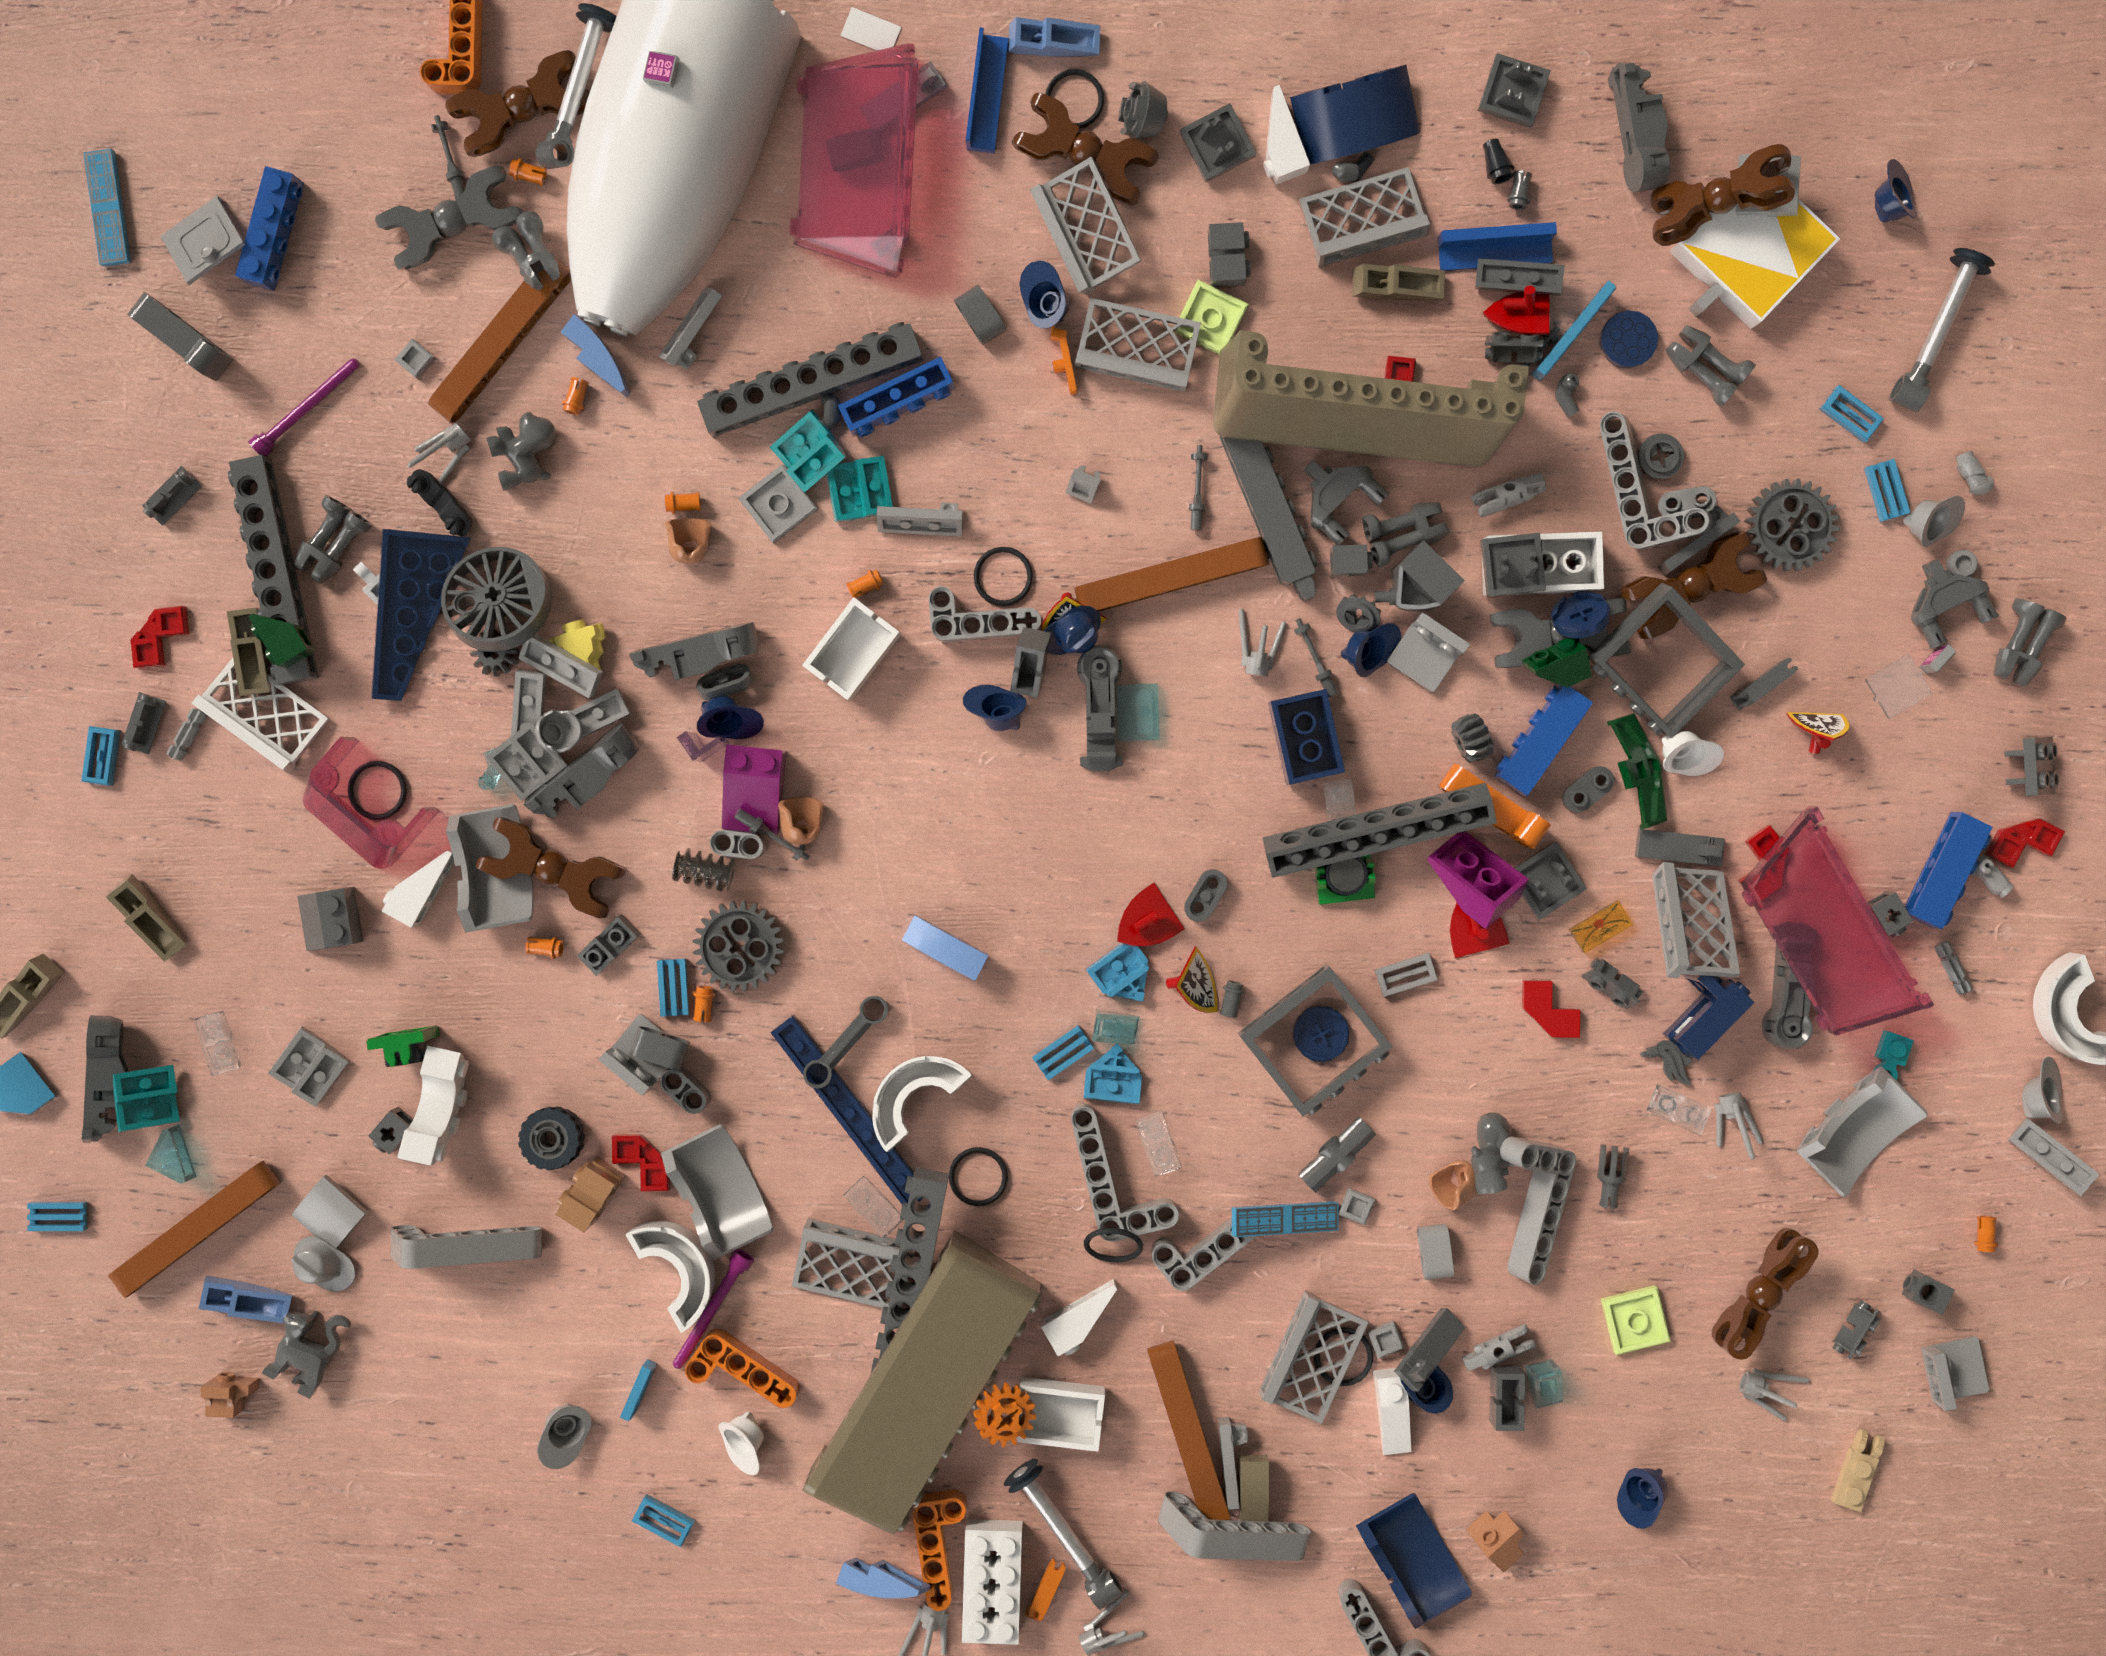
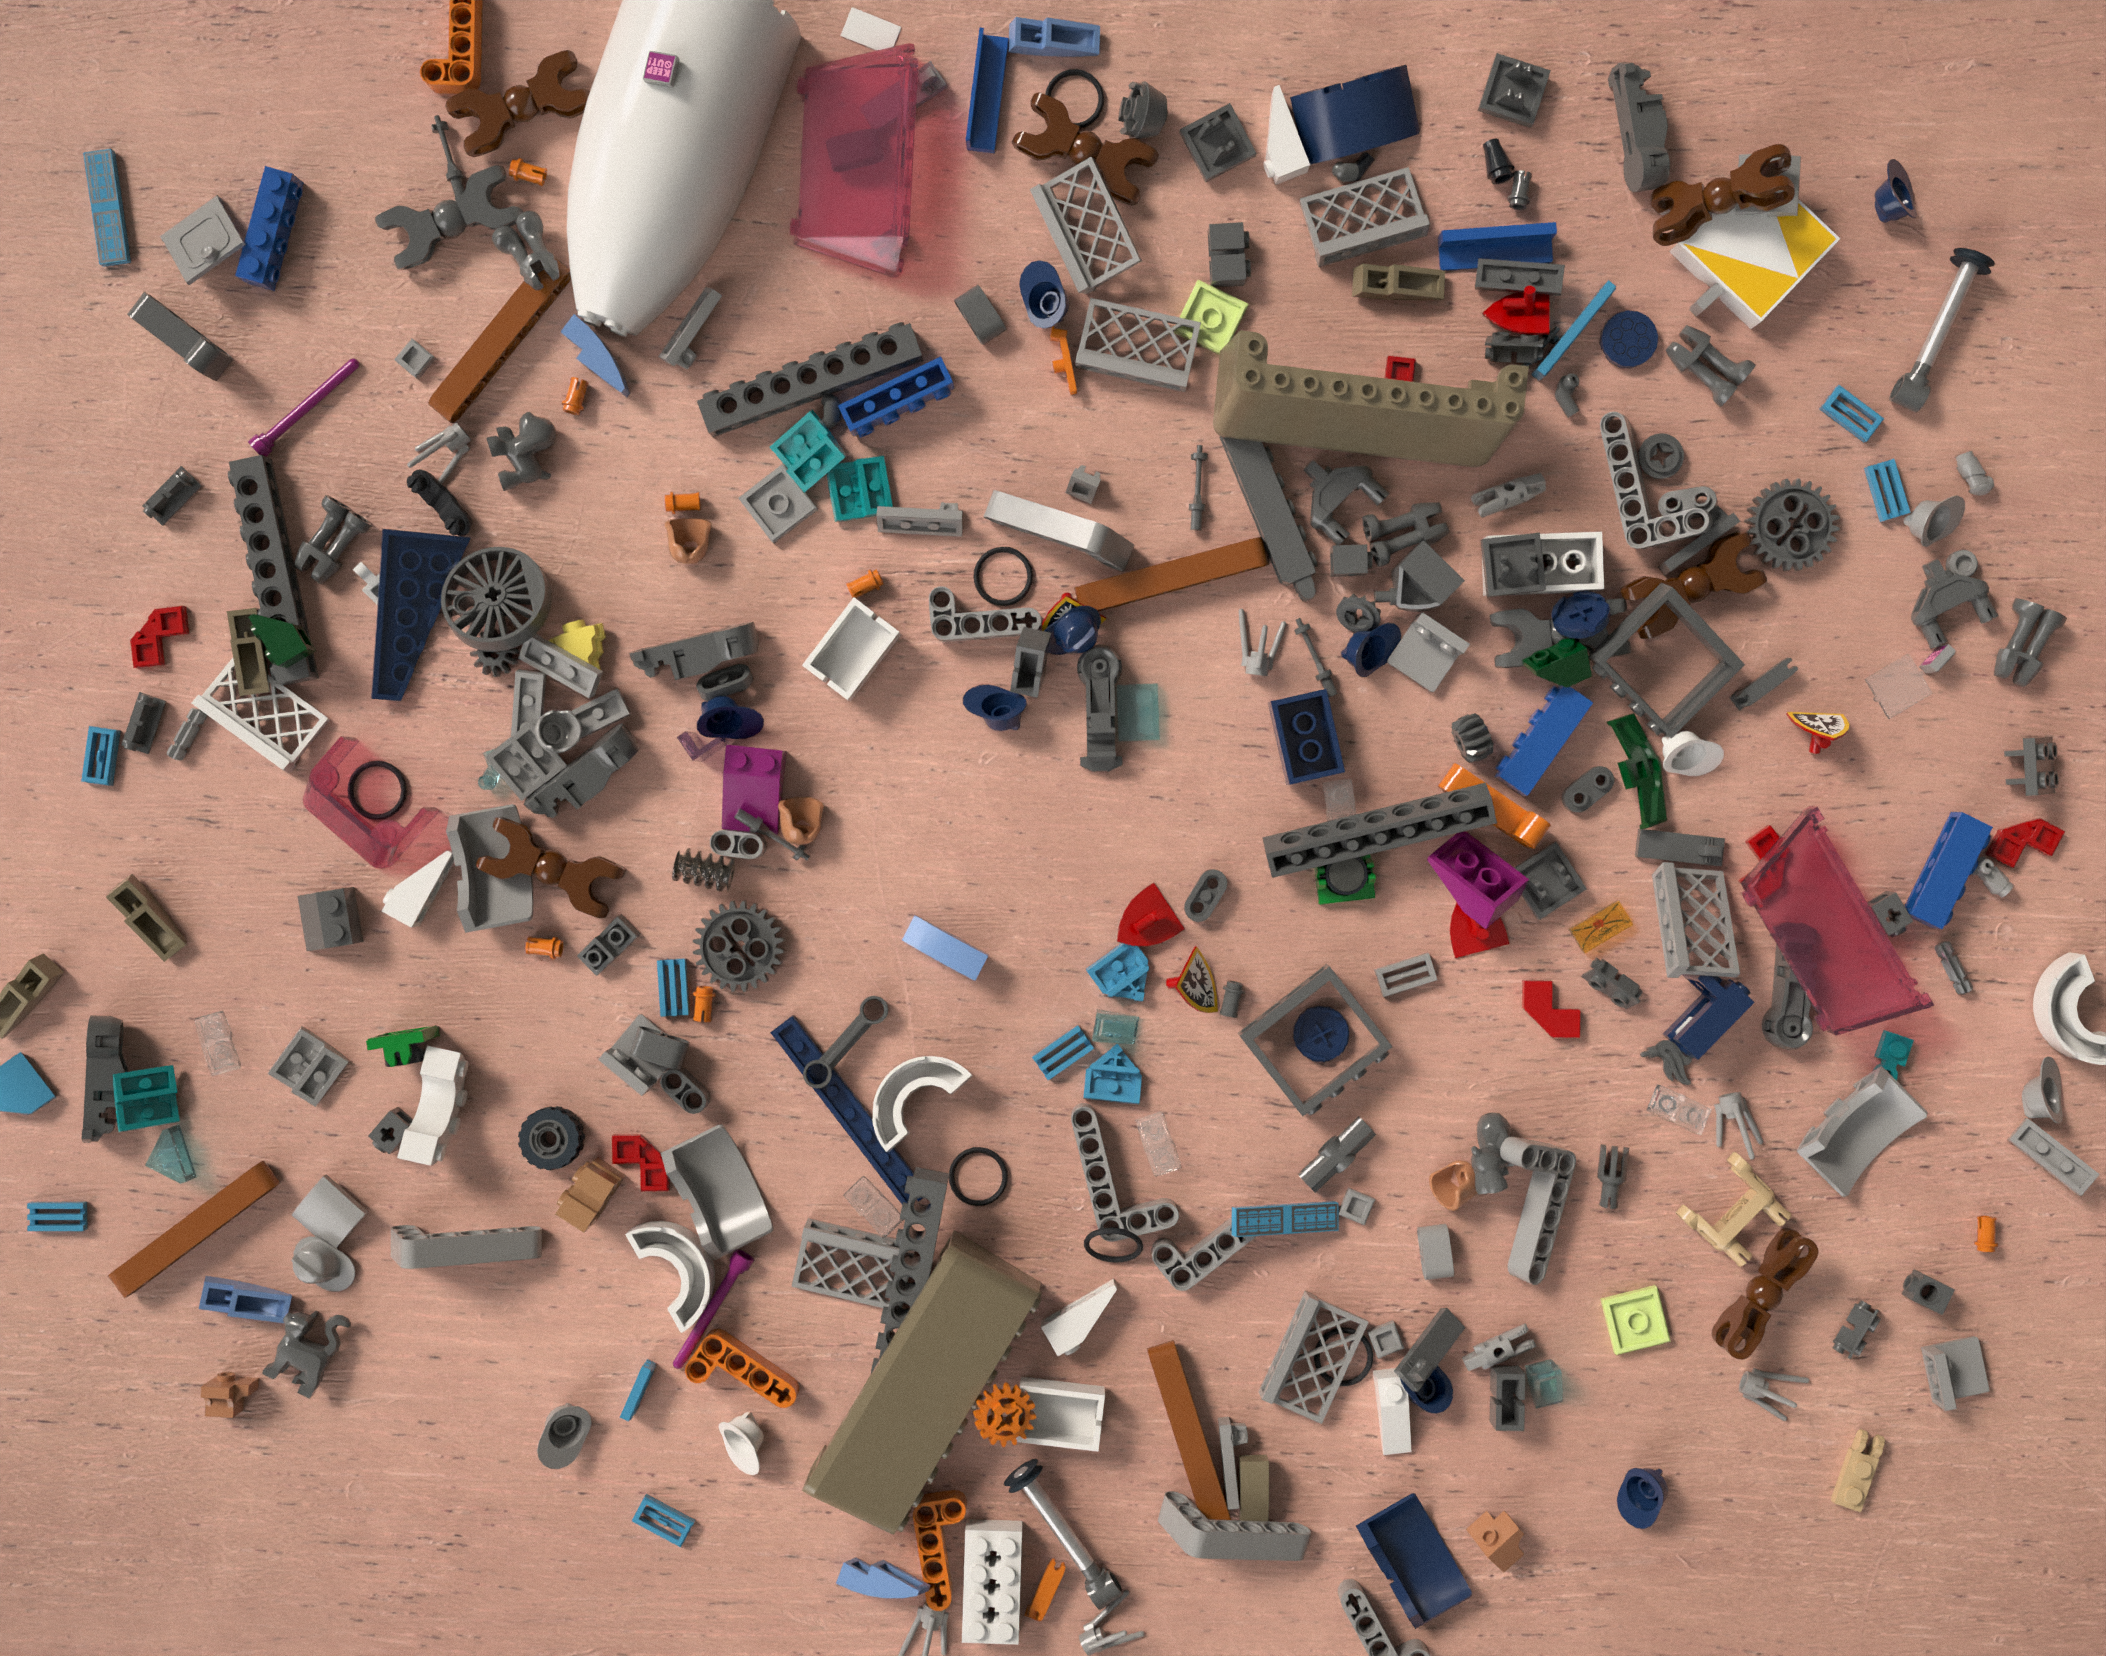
(596, 20): piece -> none
(1060, 527): none -> beam
(1757, 1198): none -> tan connector

